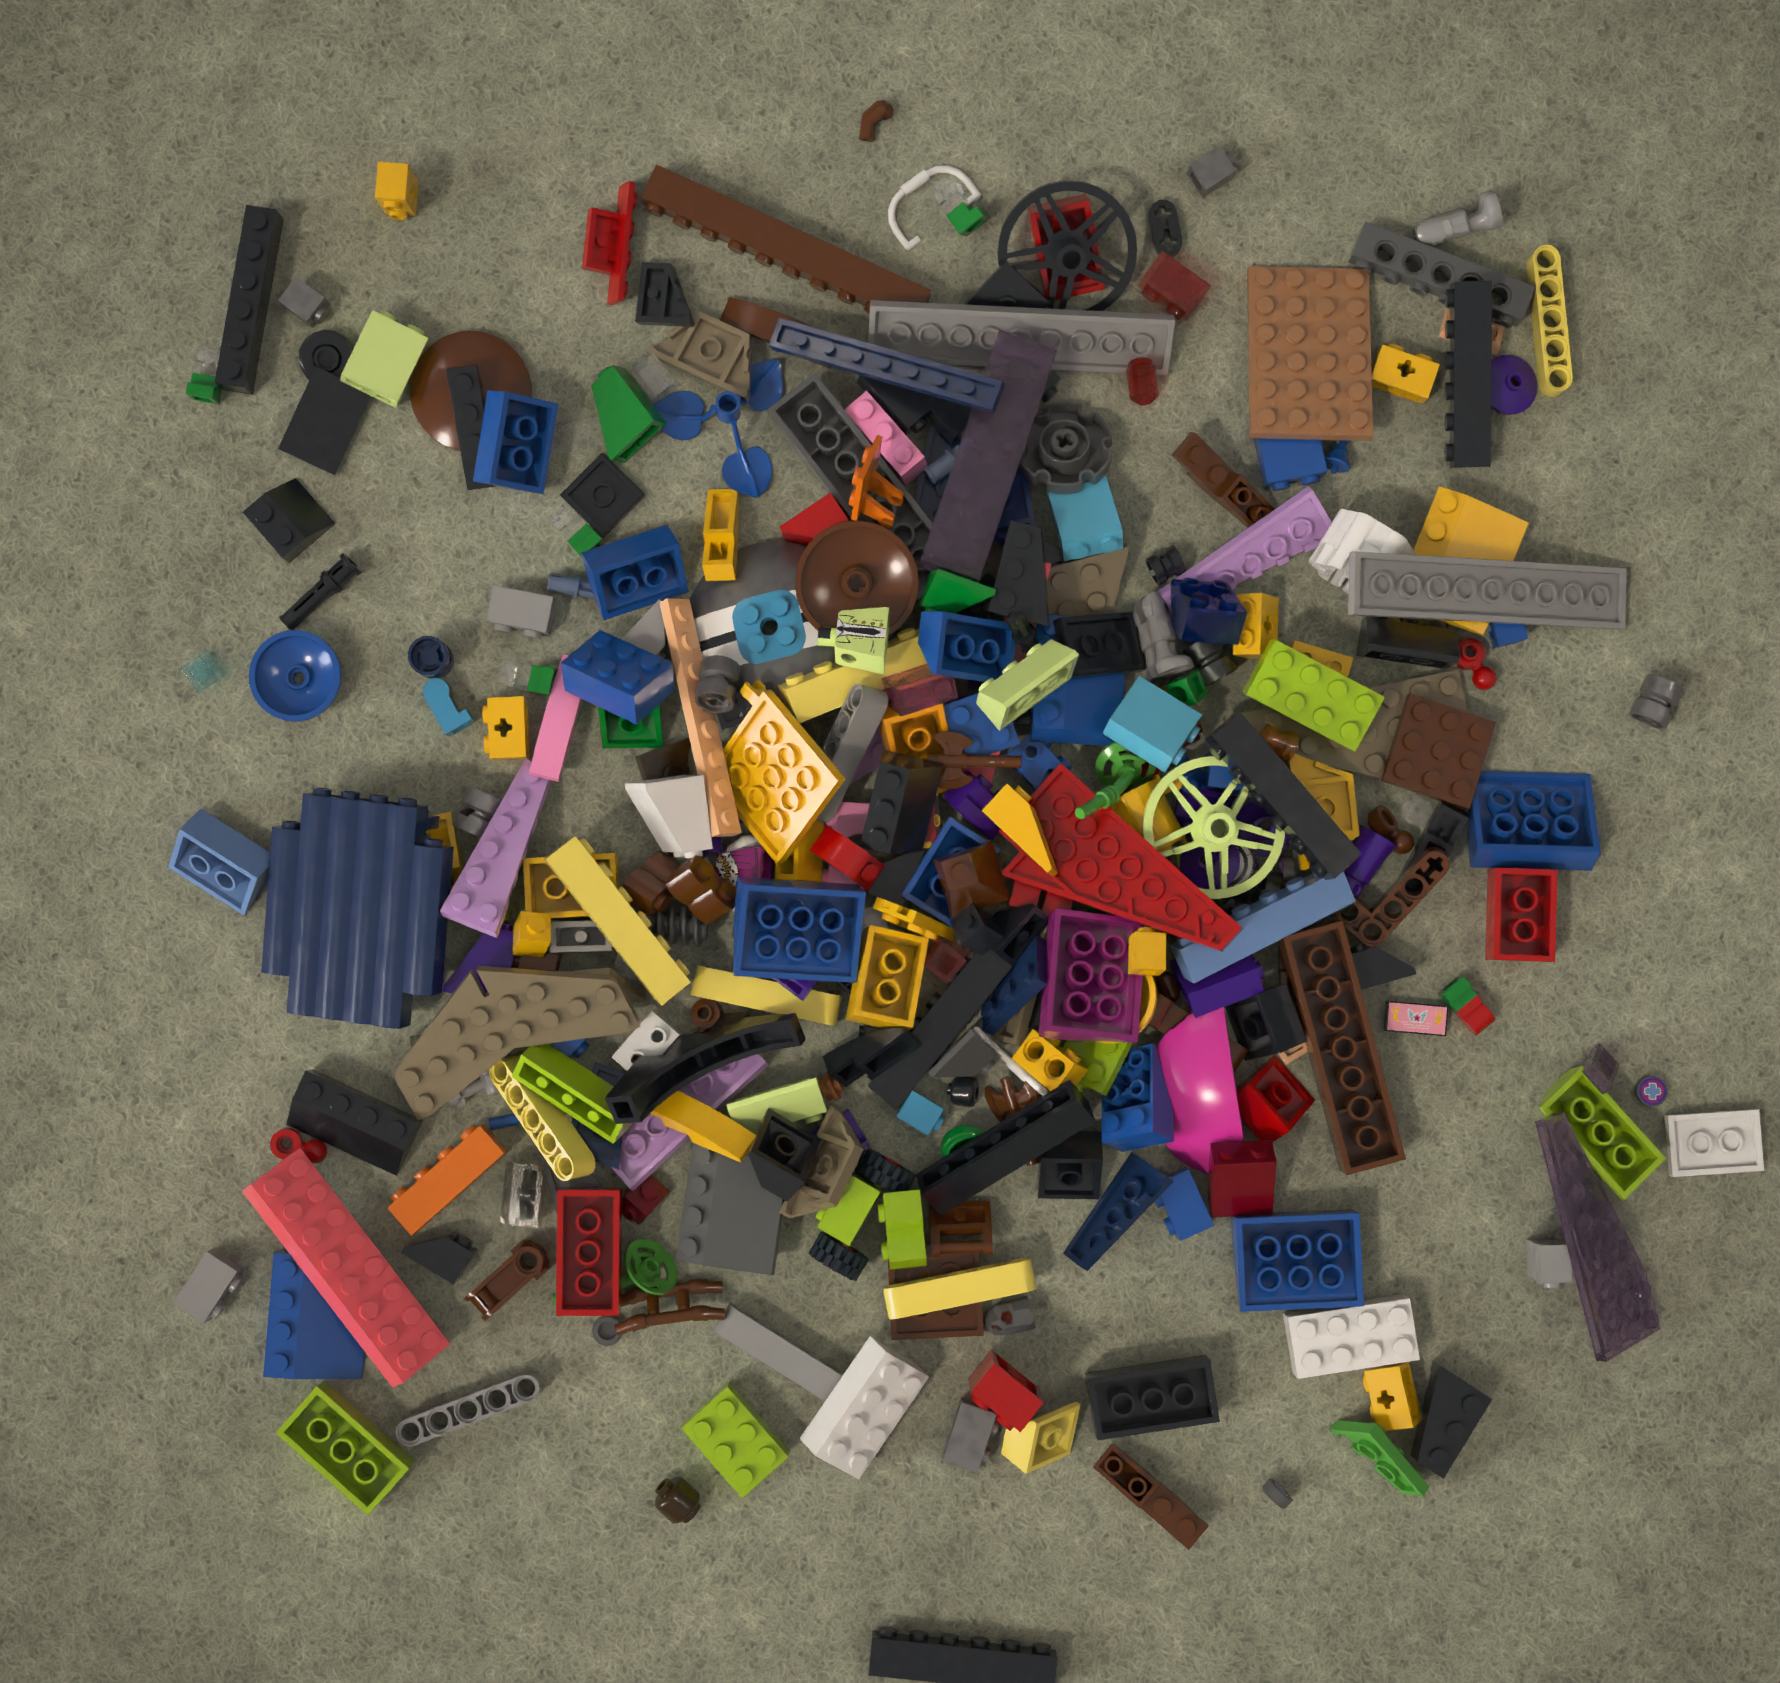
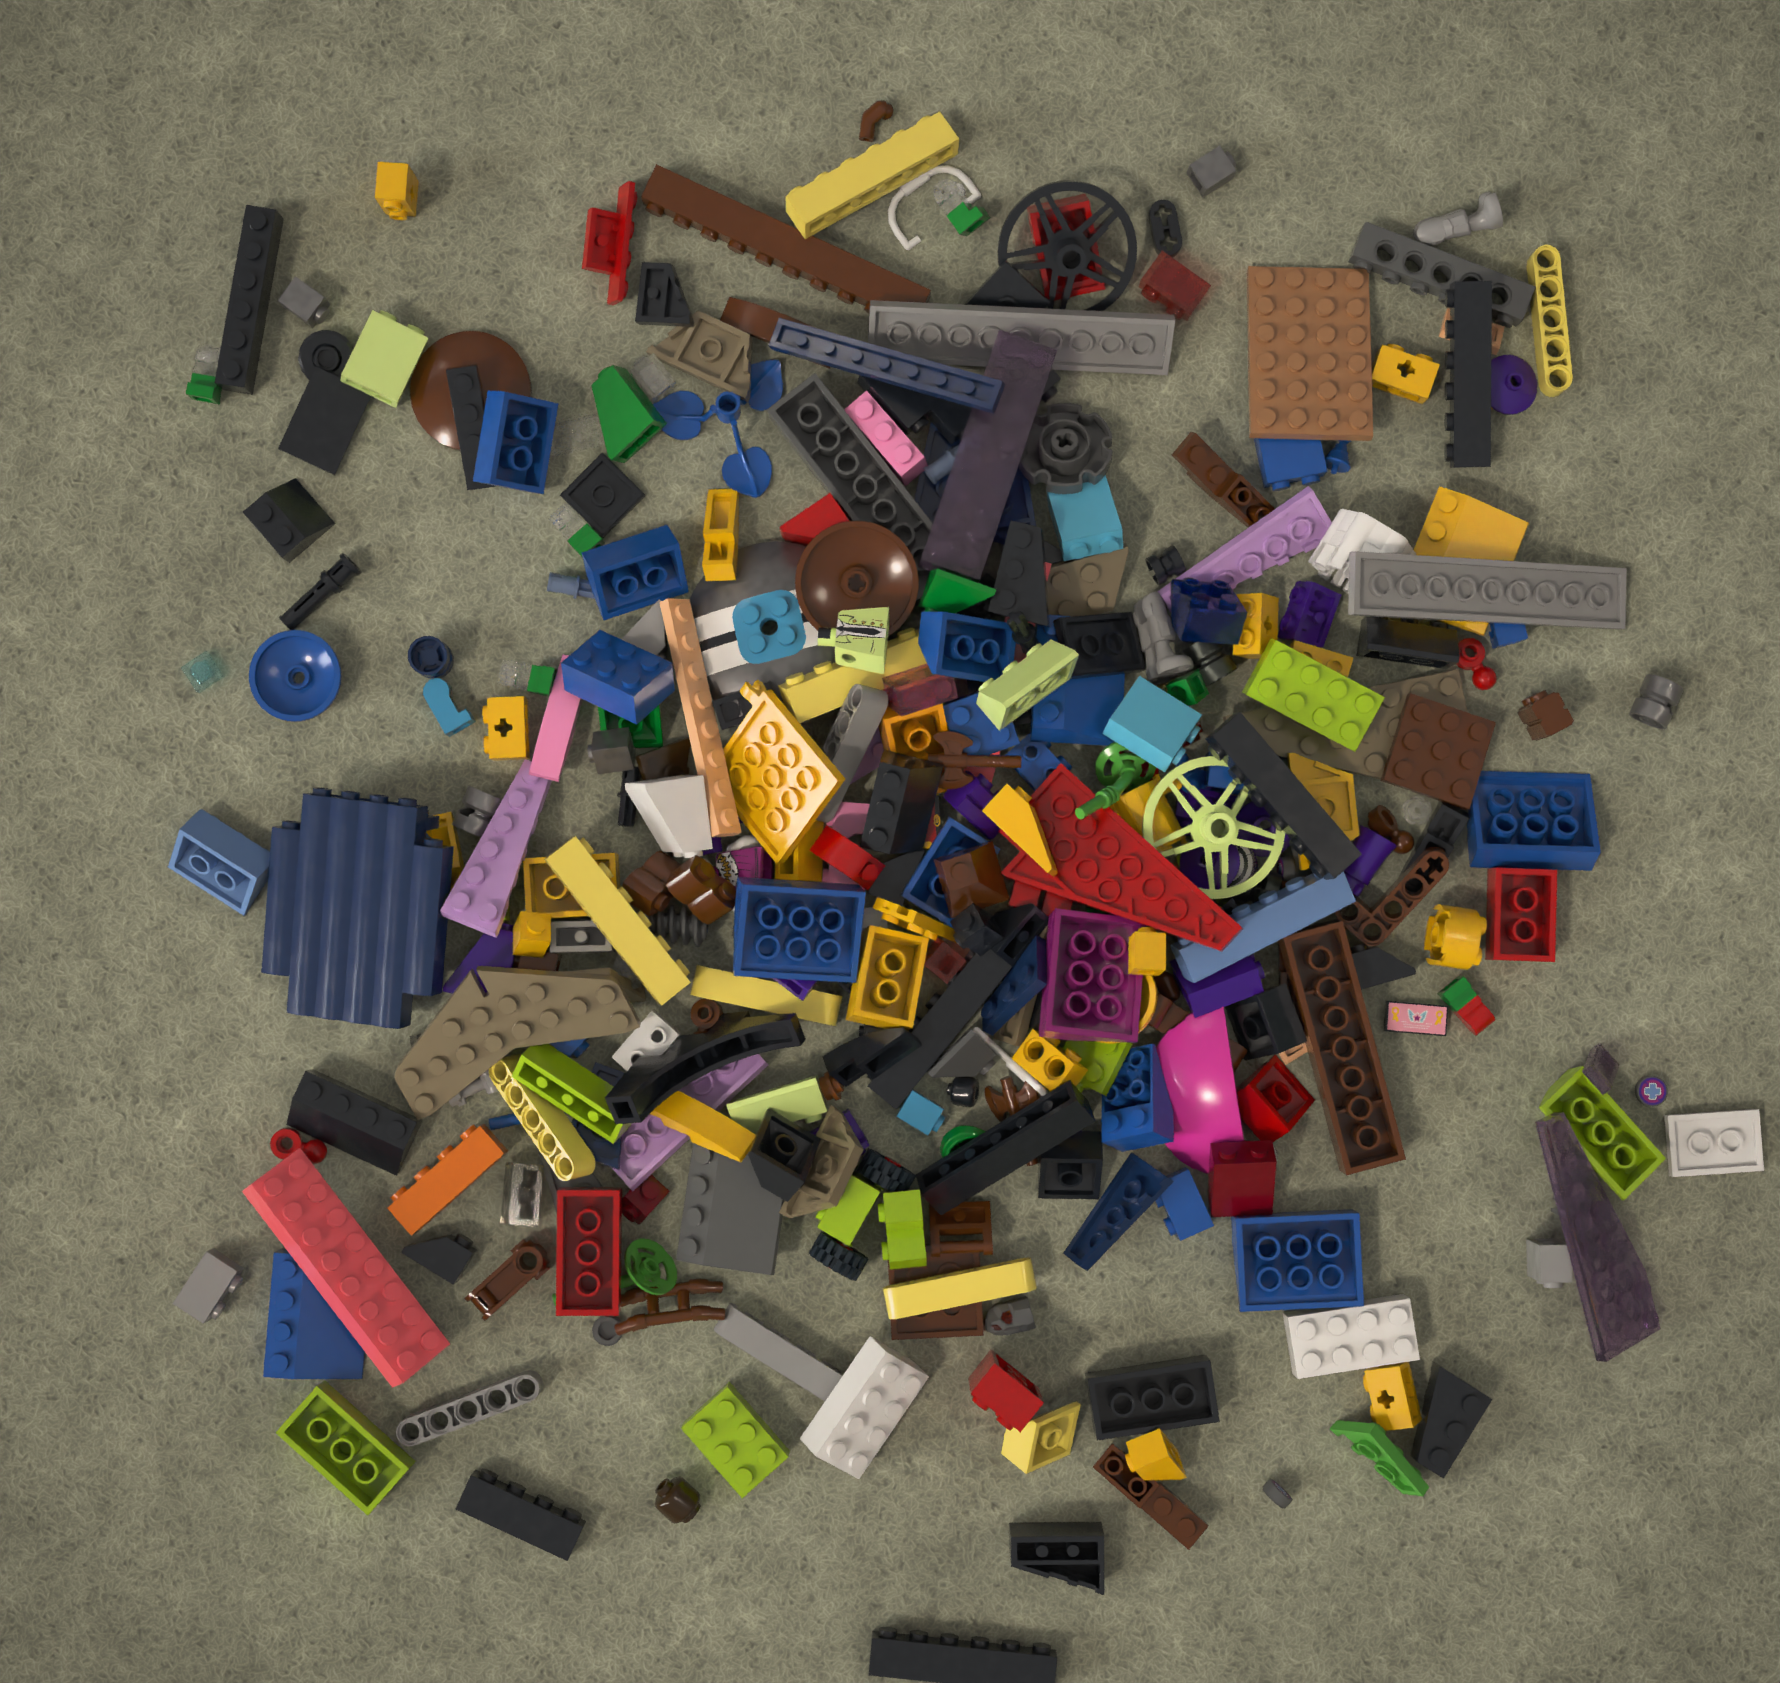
(521, 611): light grey brick -> none
(521, 1514): none -> black brick
(612, 750): none -> flat silver brick
(627, 809): none -> black axle
(717, 684): flat silver wheel -> none
(869, 479): orange plate -> none
(871, 174): none -> light yellow brick
(970, 1436): flat silver brick -> none
(1060, 1550): none -> black wedge
(1142, 381): clear red brick -> none
(1154, 1457): none -> yellow slope
(1281, 742): clear orange wheel -> none
(1309, 613): none -> dark purple bracket
(1454, 937): none -> yellow brick
(1544, 714): none -> reddish brown brick

